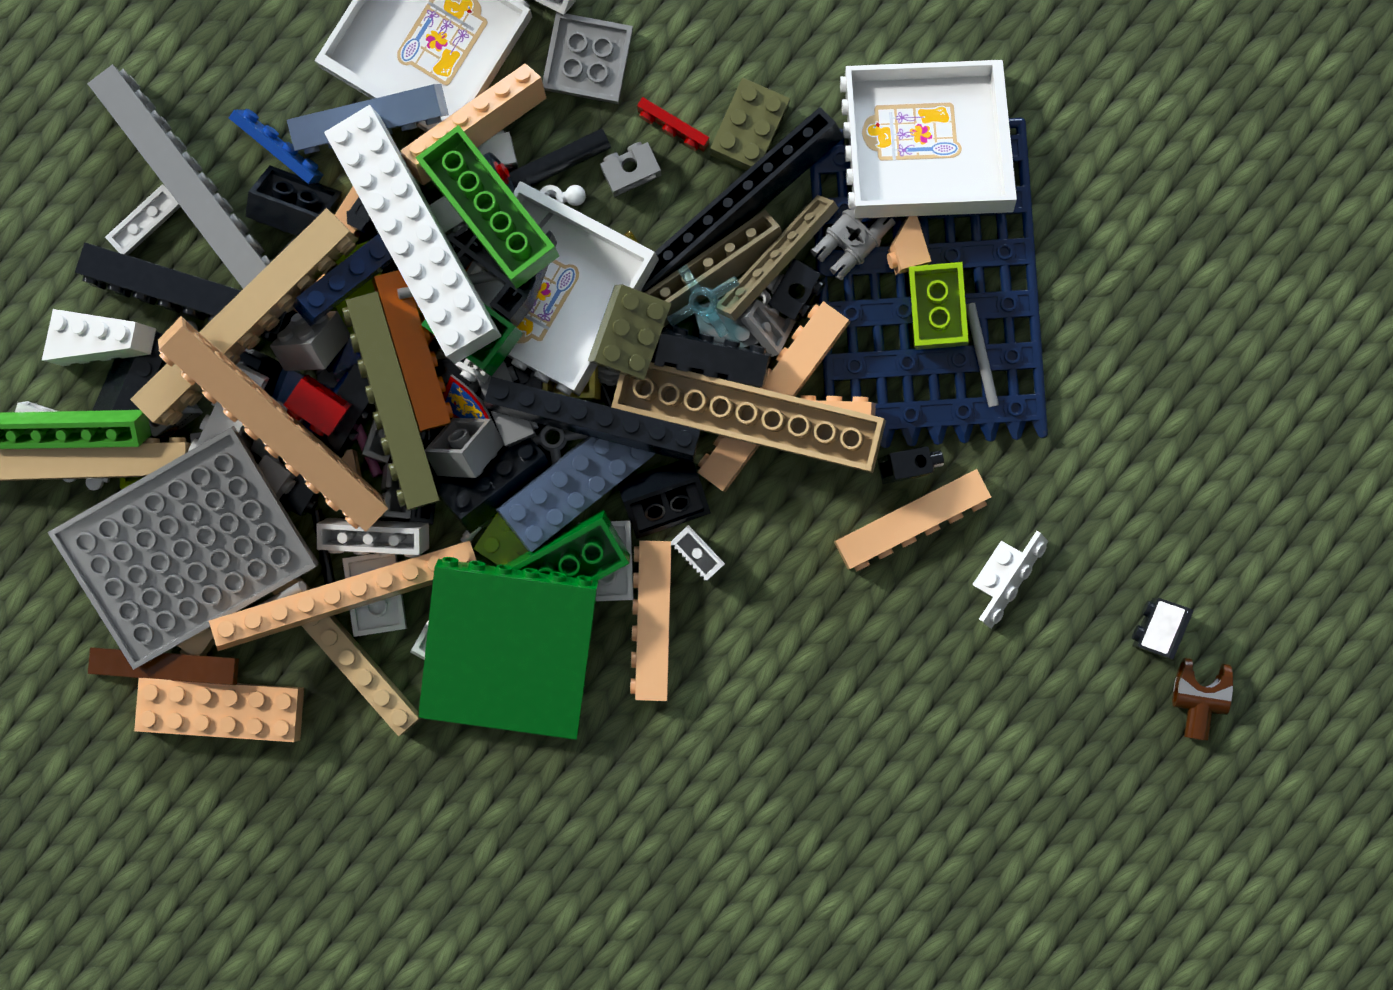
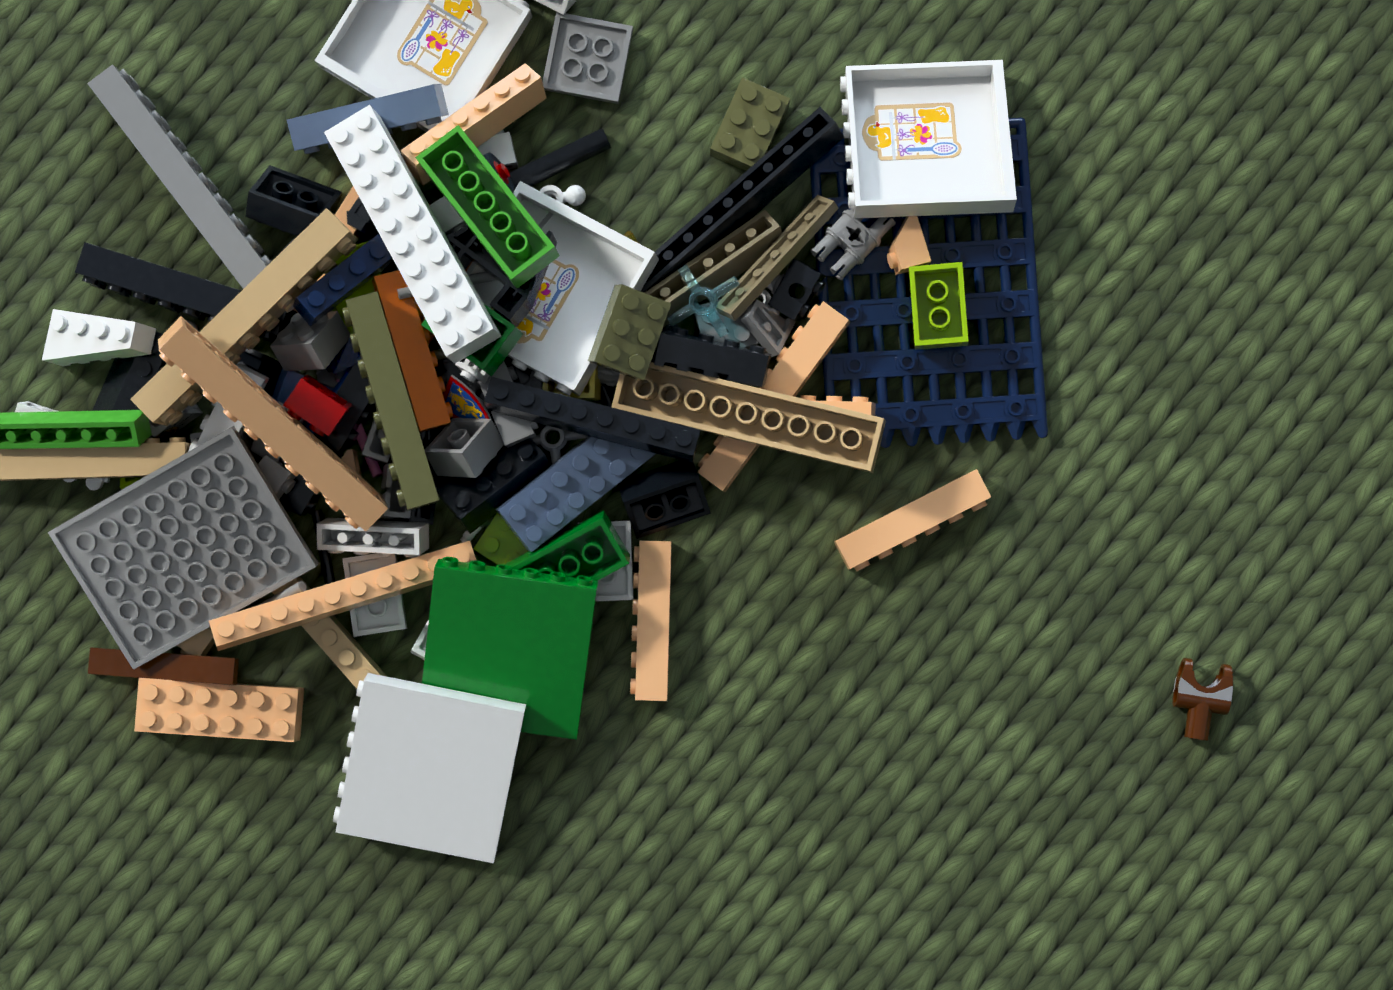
(143, 221): white plate -> none
(269, 139): blue plate -> none
(428, 767): none -> white panel
(623, 181): light grey brick -> none
(672, 125): red plate -> none
(697, 553): white brick -> none
(902, 465): black torso -> none
(981, 355): light grey bar -> none
(1004, 575): white bracket -> none
(1161, 628): slope -> none

